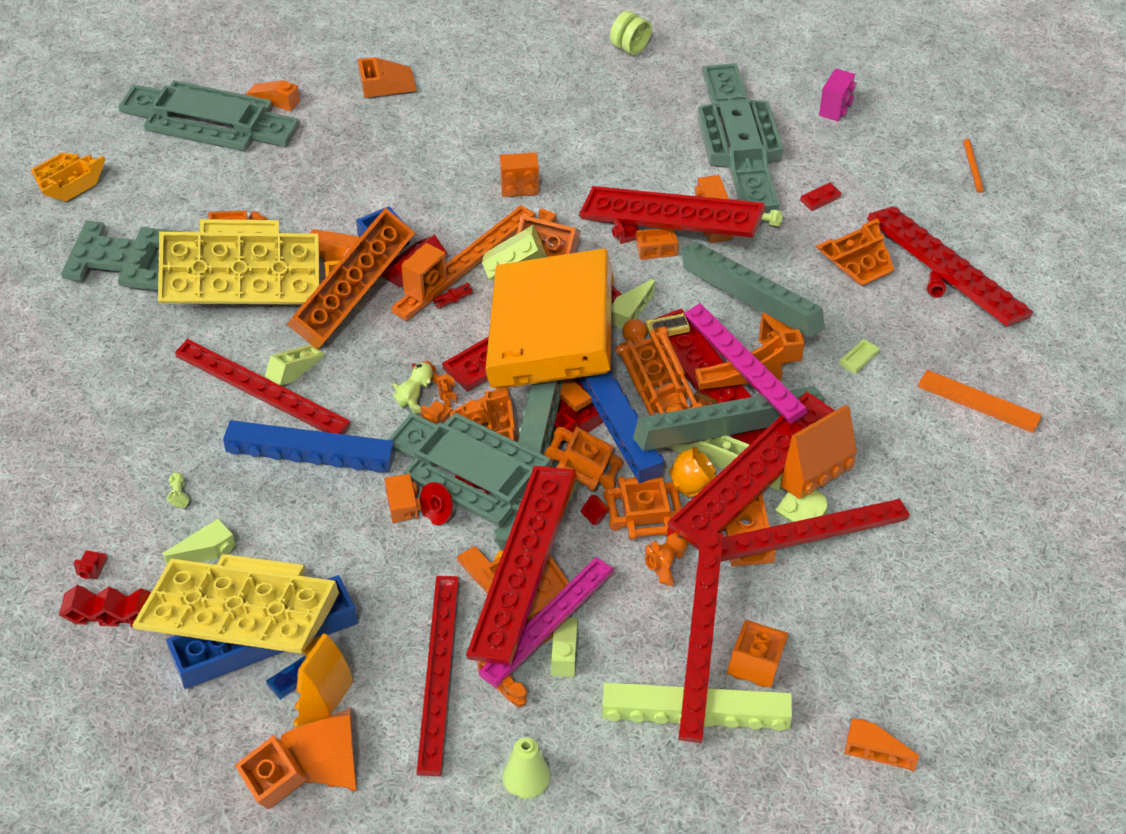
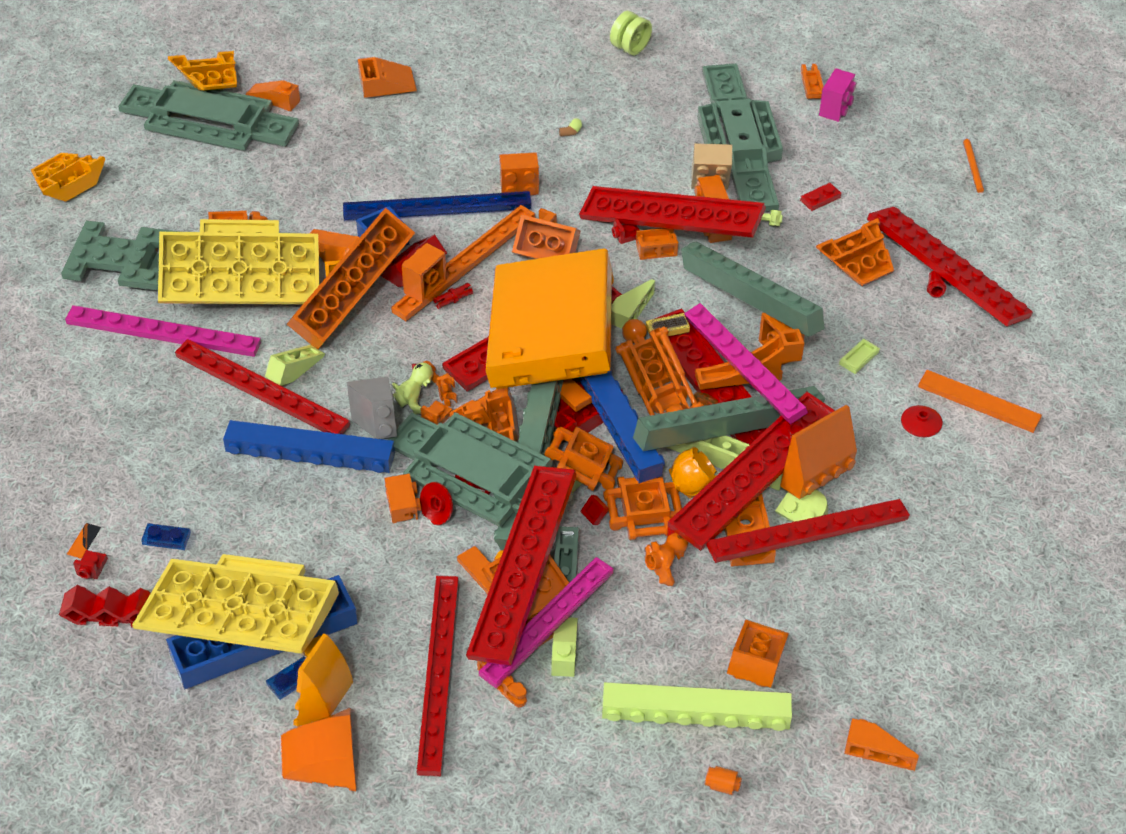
(83, 540): none -> sticker
(162, 330): none -> dark pink plate
(165, 536): none -> clear blue plate
(176, 496): yellowish green bar -> none
(203, 545): yellowish green slope -> none
(208, 73): none -> light orange wedge
(270, 772): orange brick -> none
(372, 406): none -> light grey slope
(440, 205): none -> clear blue plate
(518, 248): yellowish green slope -> none
(526, 770): yellowish green cone -> none
(567, 551): none -> sand green slope
(572, 129): none -> arm
(701, 638): red plate -> none
(711, 161): none -> tan brick
(723, 780): none -> orange brick
(812, 81): none -> orange hinge
(921, 421): none -> red dish

